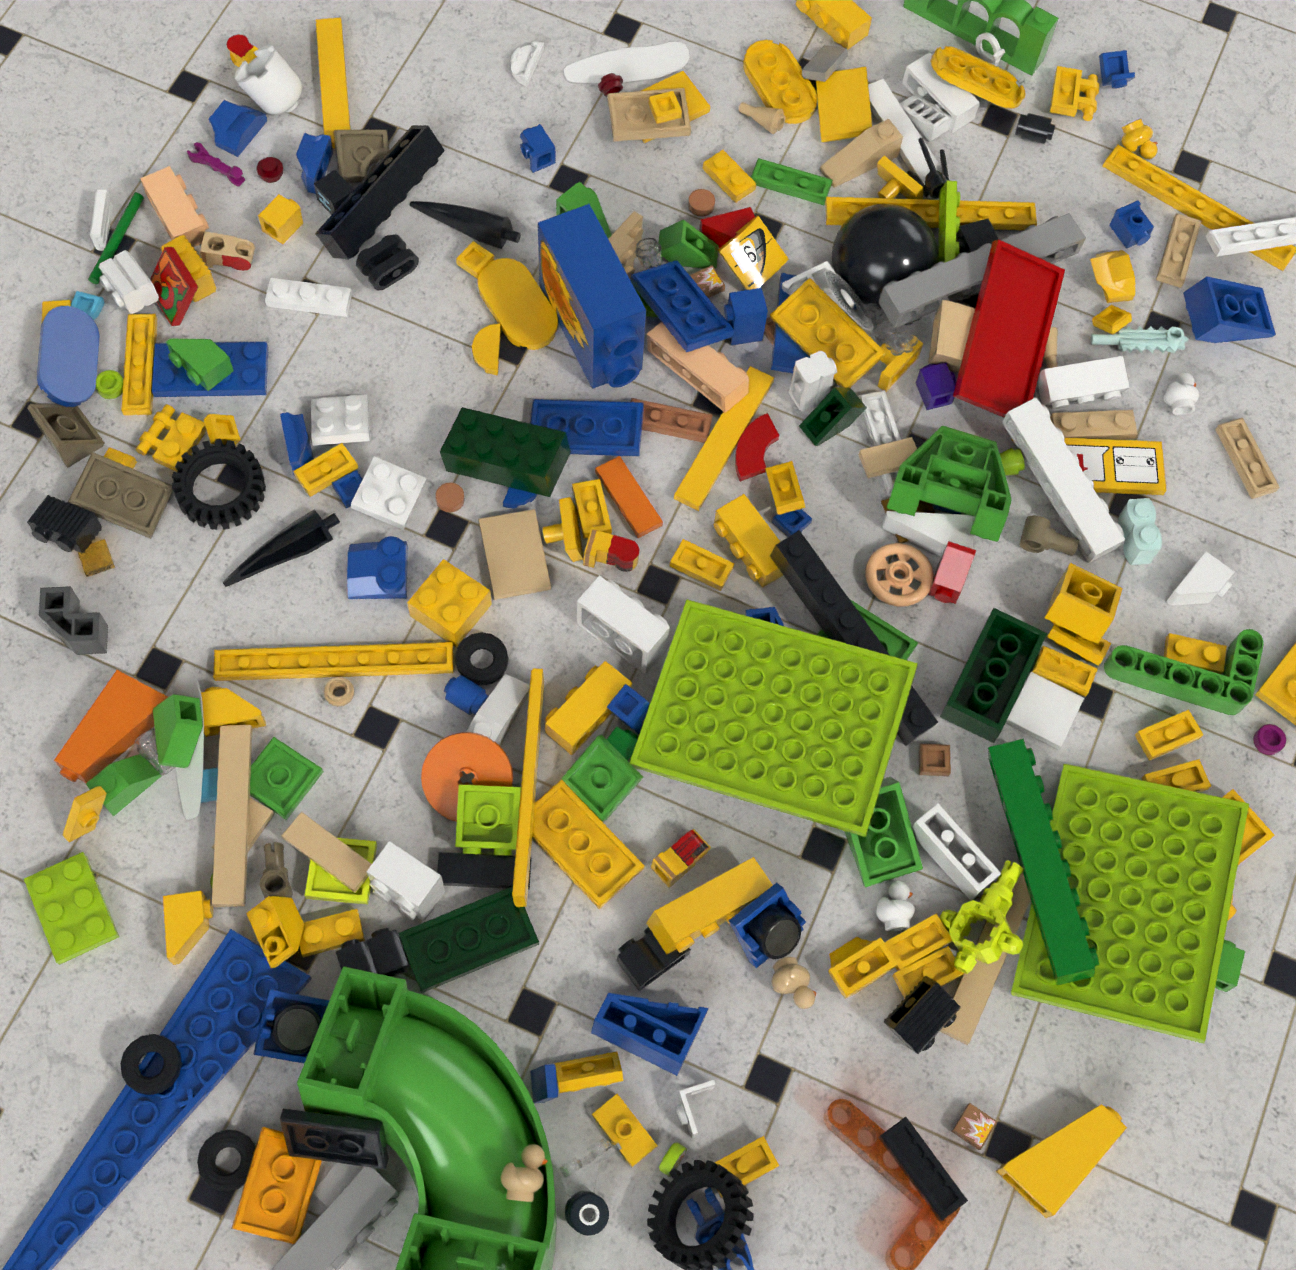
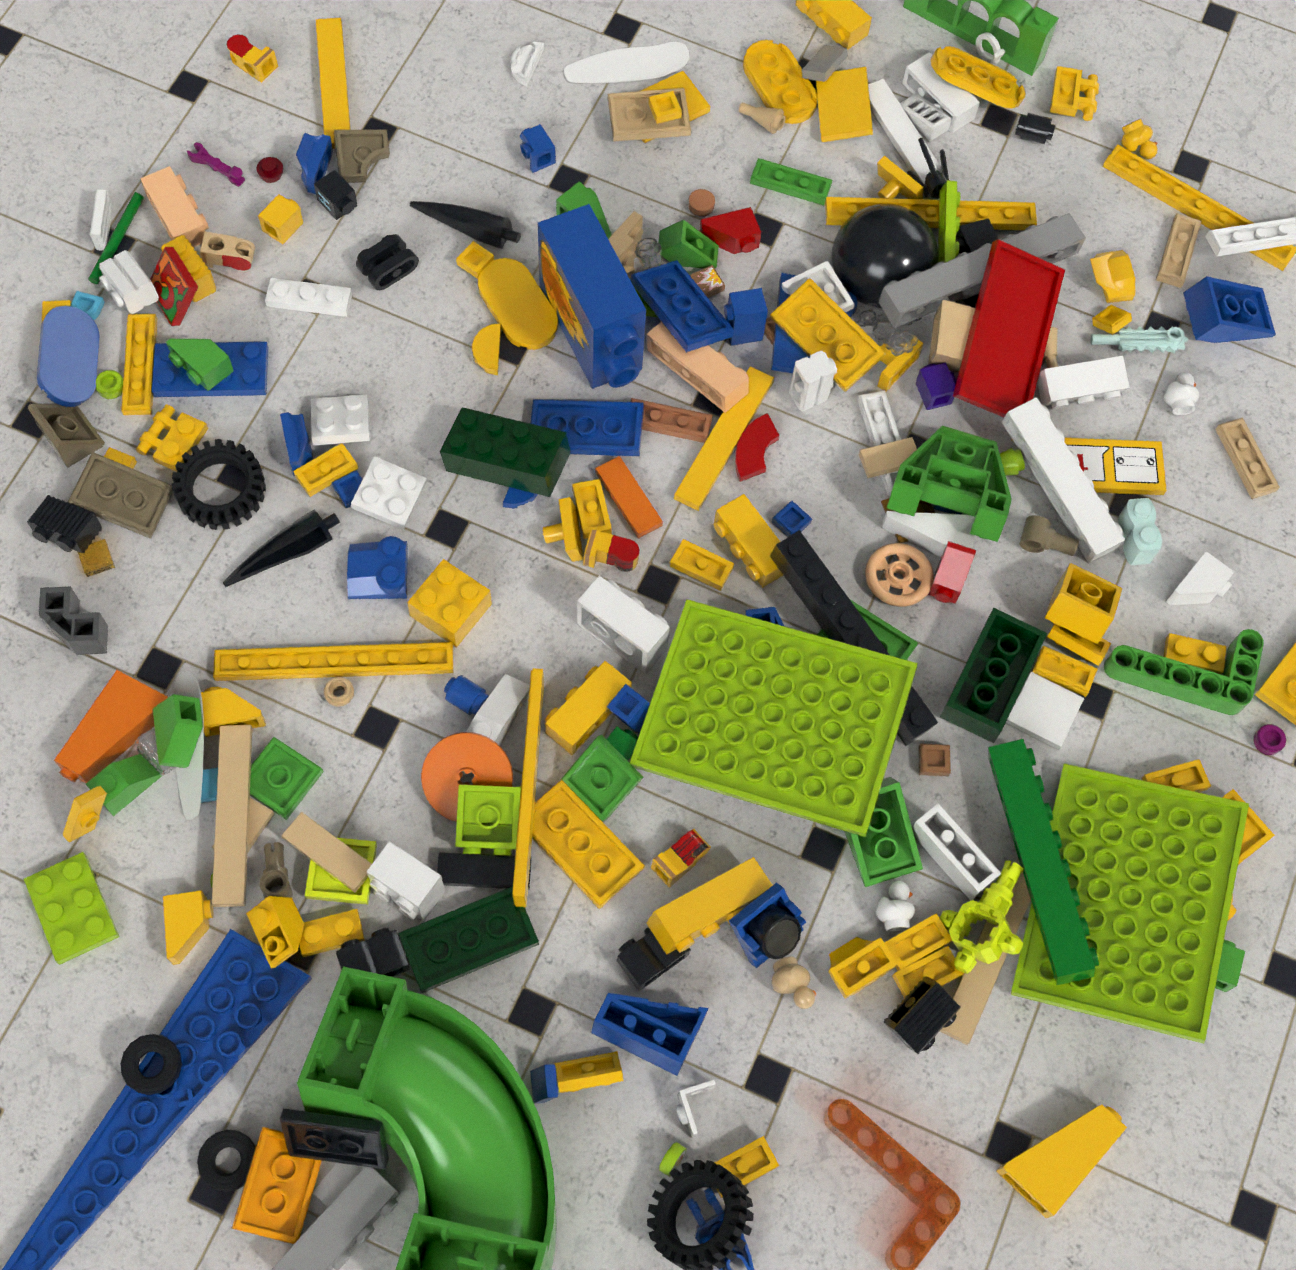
(222, 428): yellow plate -> none
(235, 126): blue slope -> none
(270, 81): white cylinder -> none
(289, 1025): piece -> none
(380, 192): black brick -> none
(450, 497): nougat tile -> none
(476, 642): black tyre -> none
(514, 554): tan tile -> none
(524, 1181): tan animal -> none
(584, 1209): plate -> none
(610, 84): dark red plate -> none
(624, 1128): yellow plate -> none
(729, 176): yellow plate -> none
(753, 254): slope -> none
(785, 487): yellow plate -> none
(832, 415): dark green slope -> none
(860, 316): sticker -> none
(863, 153): tan slope -> none
(923, 1169): black plate -> none
(974, 1126): tile -> none
(1097, 424): tan plate -> none
(1115, 69): blue bracket -> none
(1131, 225): blue brick -> none
(1168, 735): yellow plate -> none

